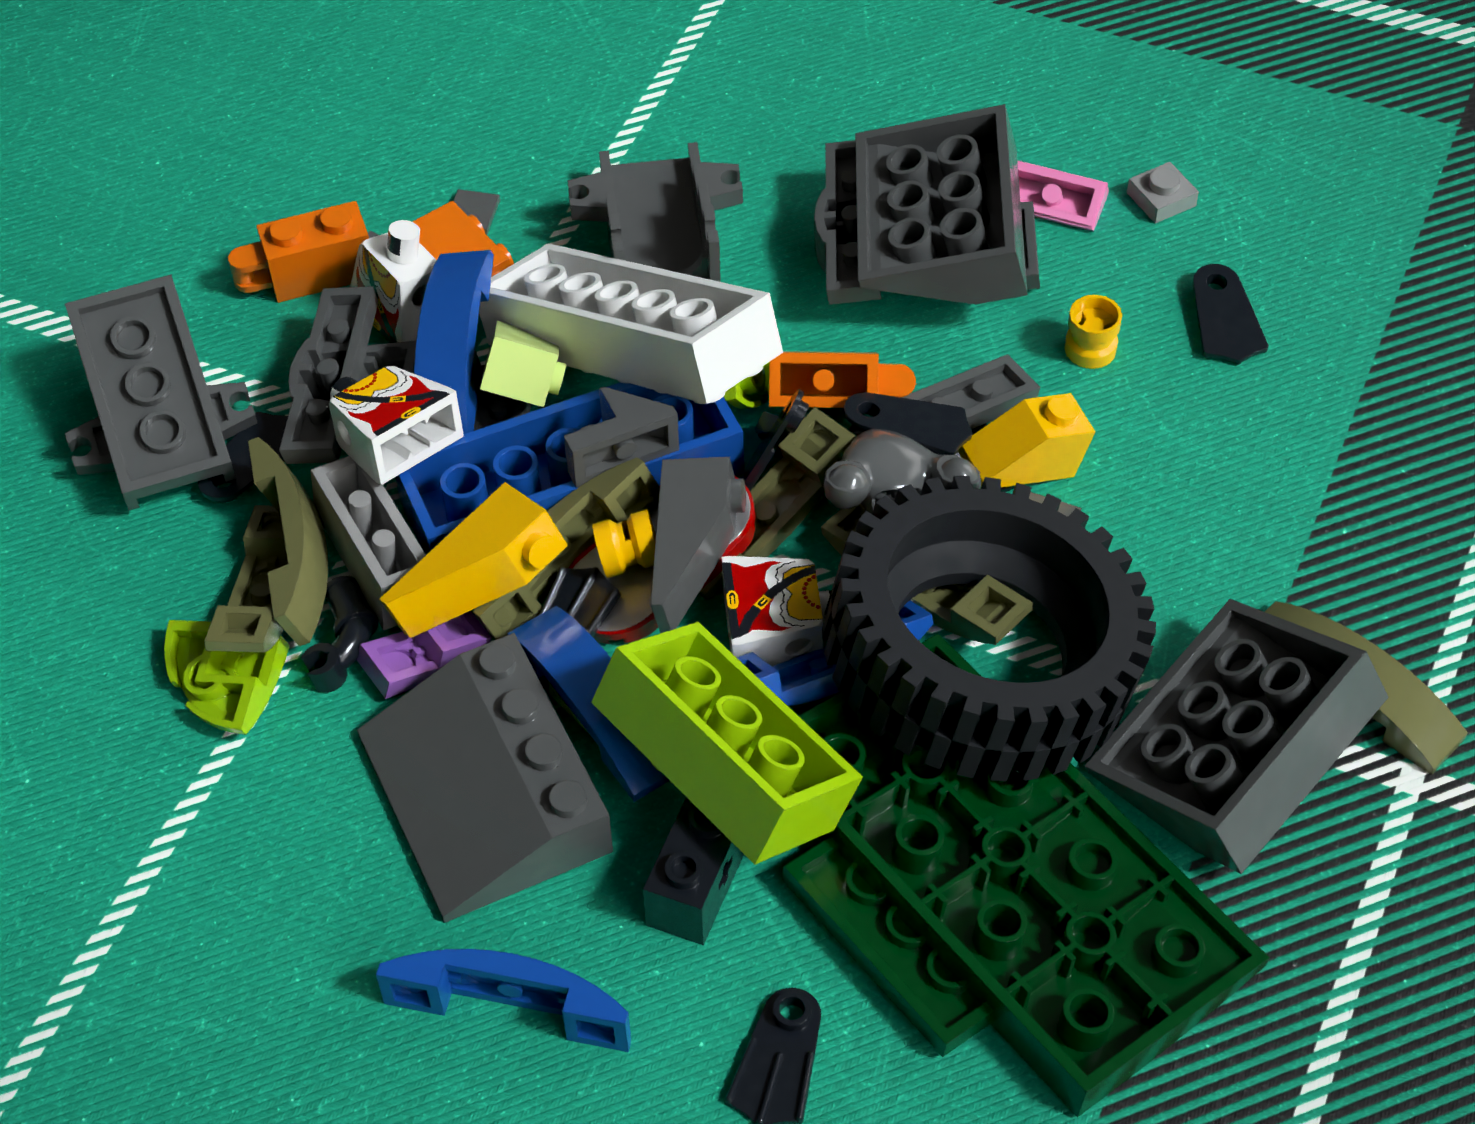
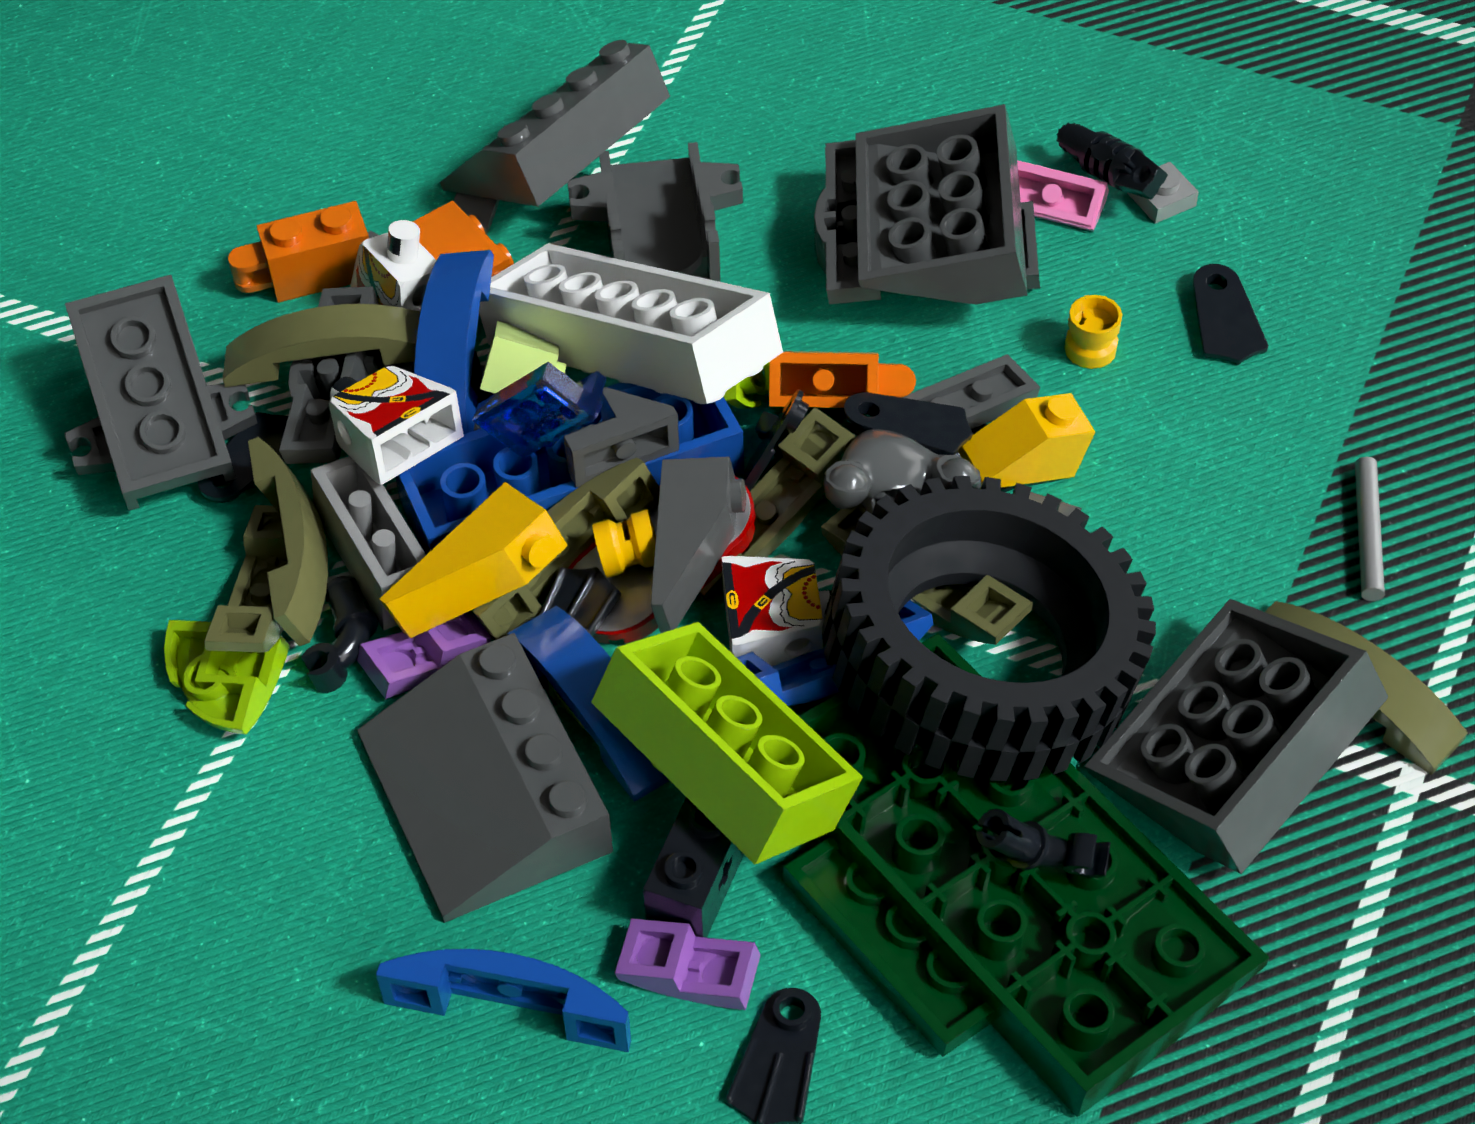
(320, 333): none -> olive slope
(540, 409): none -> clear blue bracket
(565, 128): none -> dark grey slope
(688, 967): none -> medium lavender slope
(1030, 846): none -> black piece
(1112, 160): none -> black hinge
(1369, 529): none -> light grey bar

